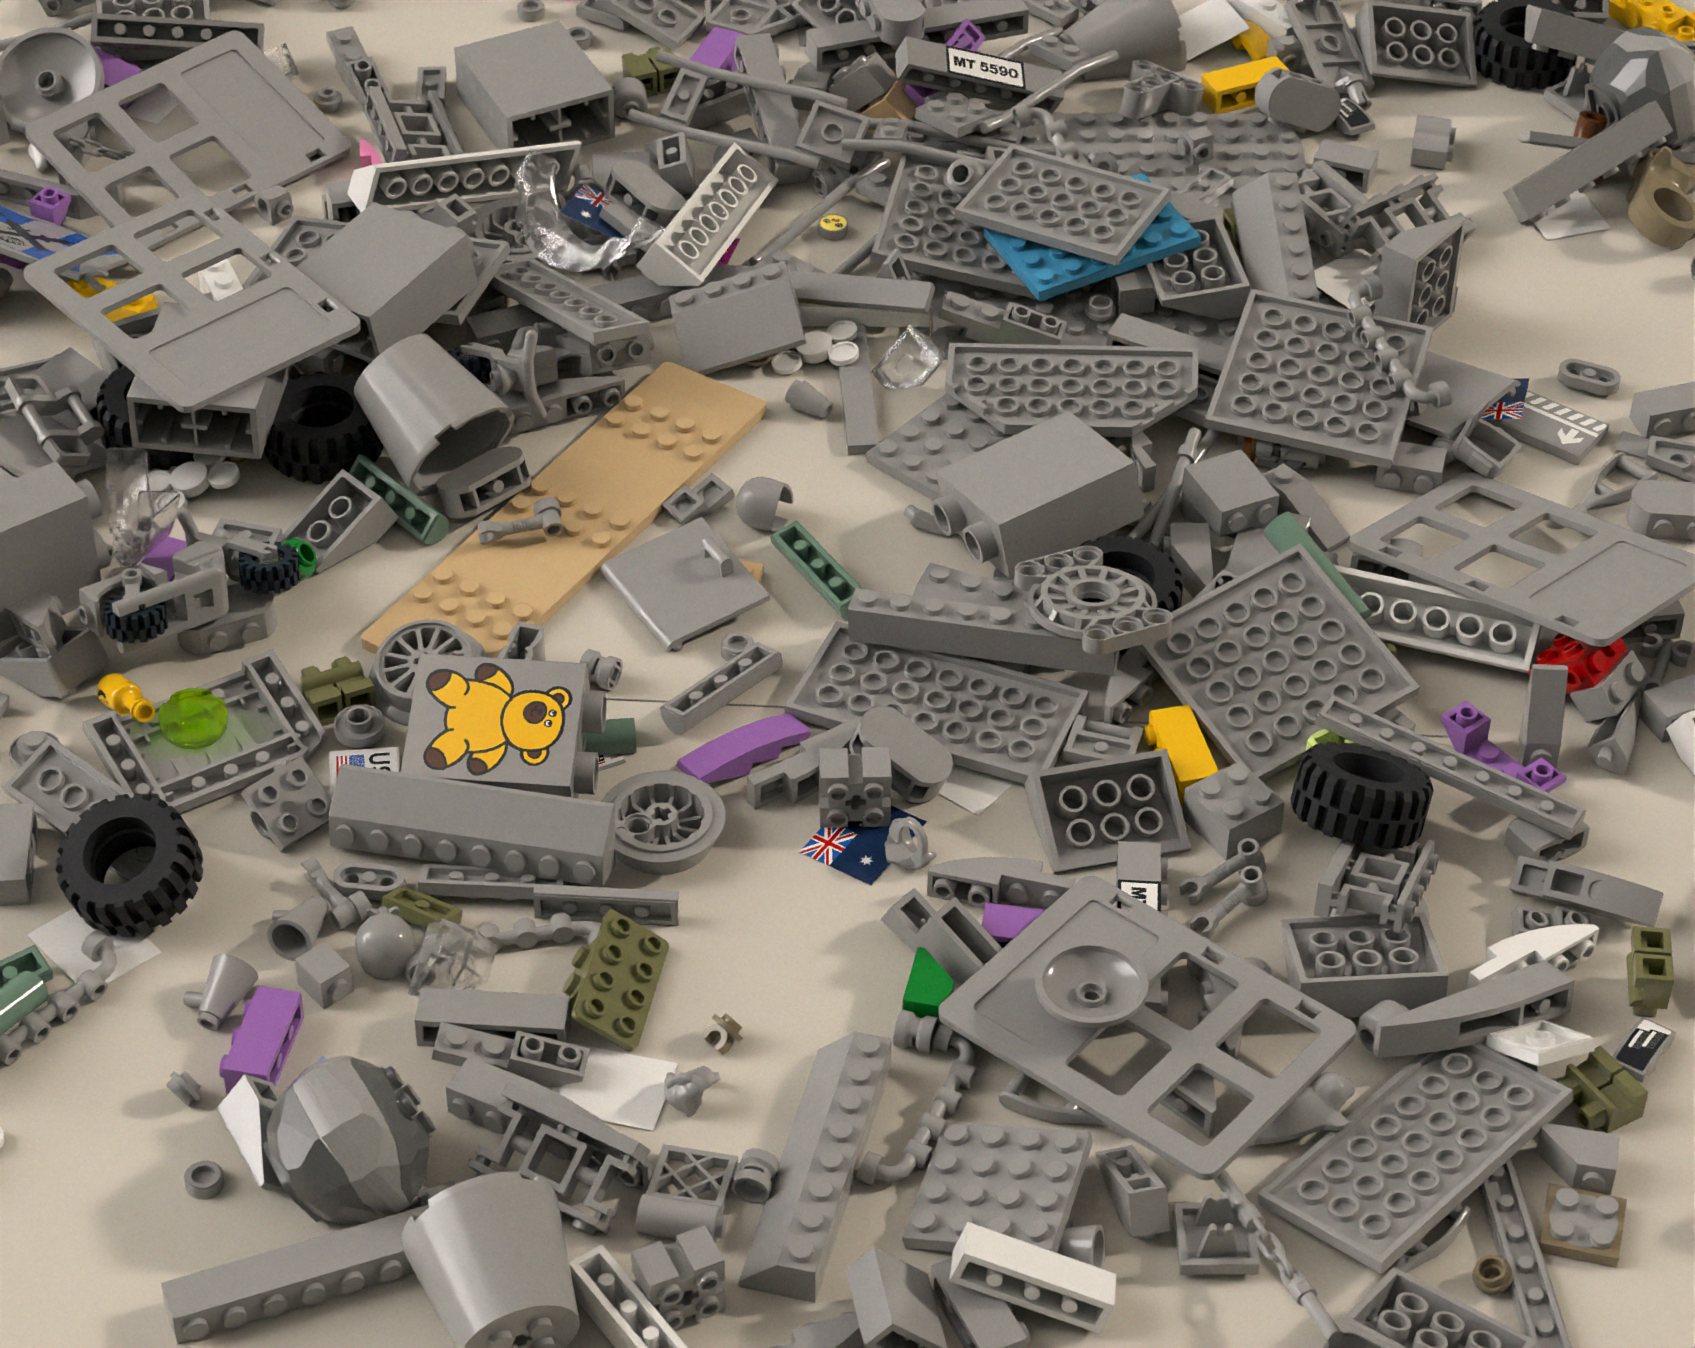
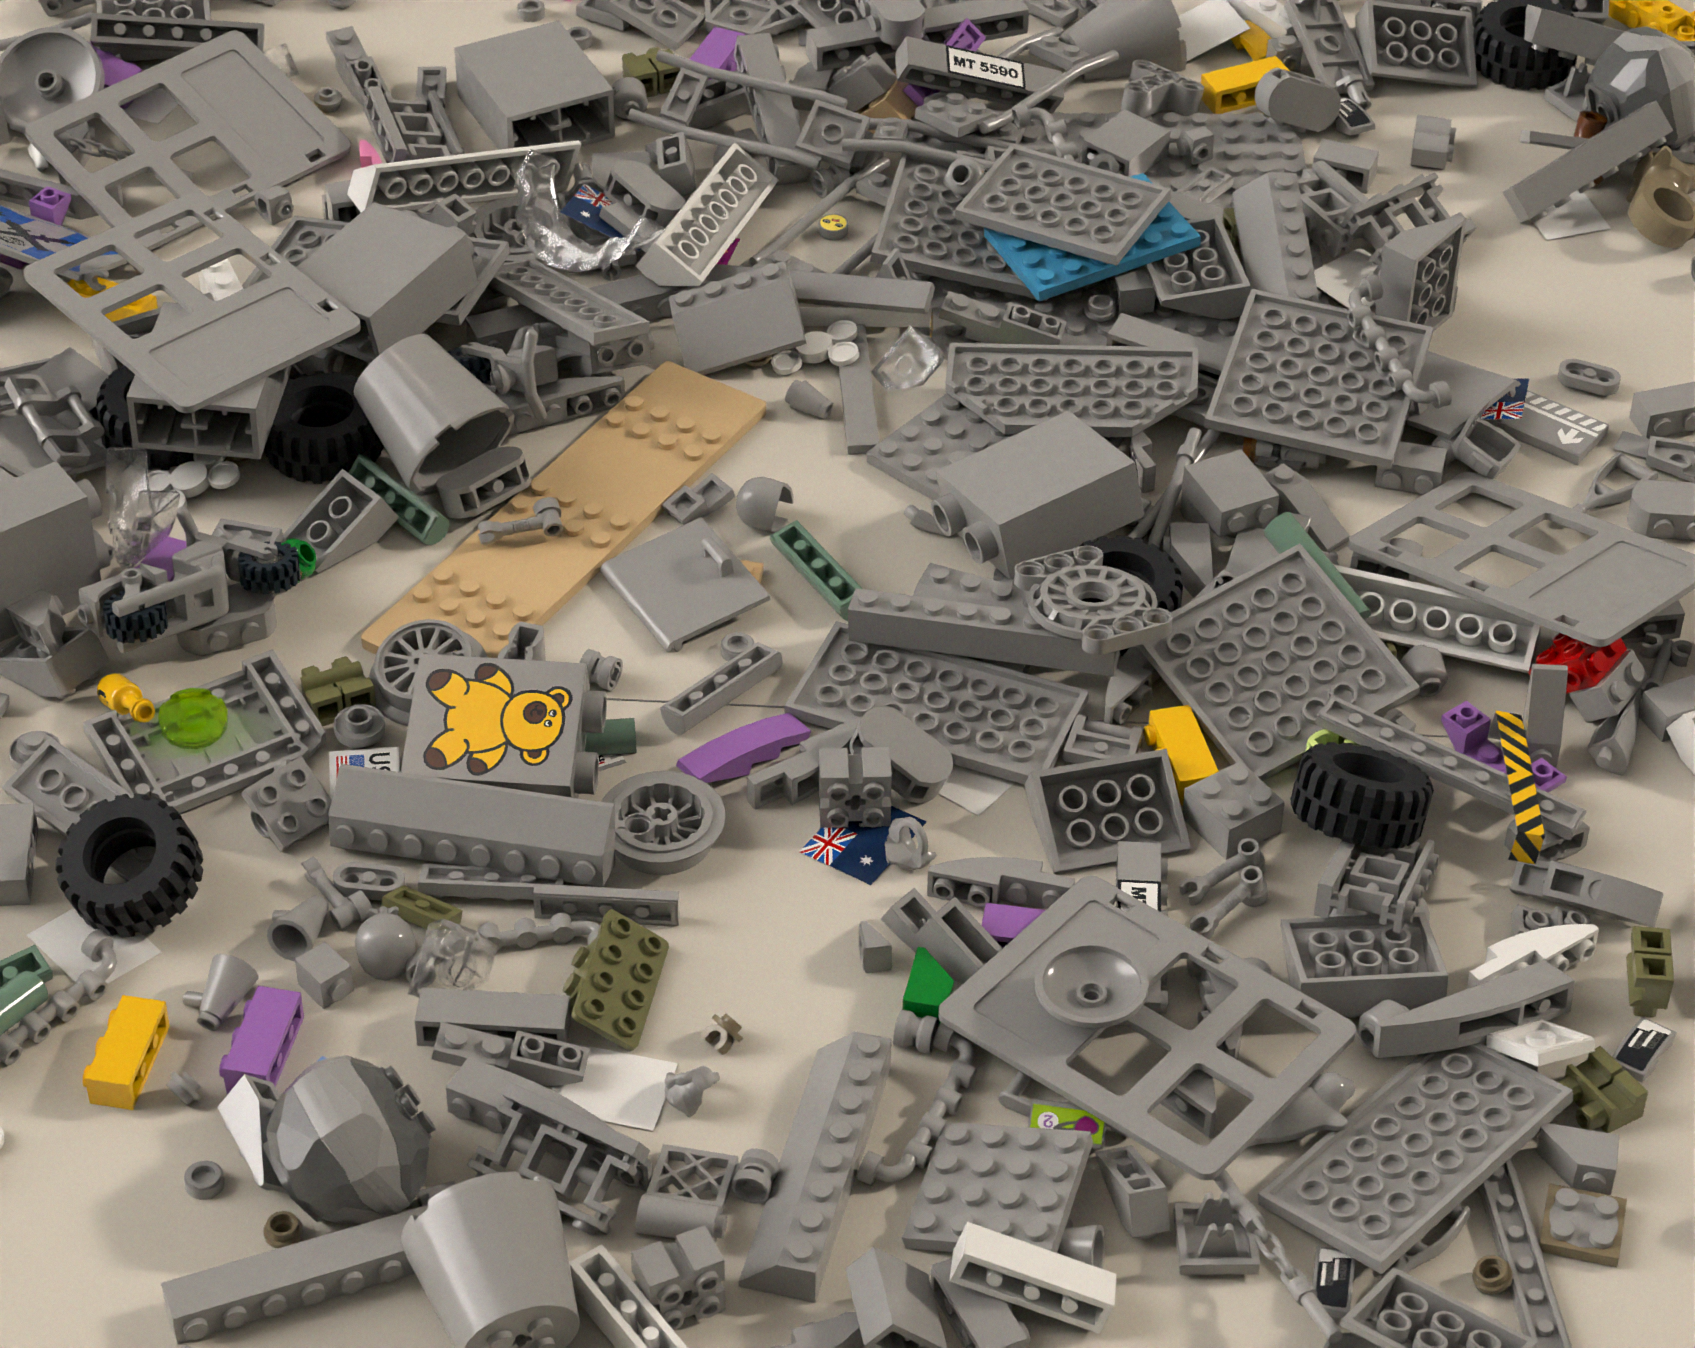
(126, 1052): none -> yellow brick
(282, 1222): none -> dark tan plate
(874, 949): none -> light grey slope
(1066, 1116): none -> slope
(1131, 141): none -> light grey brick
(1333, 1280): none -> slope
(1426, 668): none -> light grey head
(1530, 832): none -> sticker

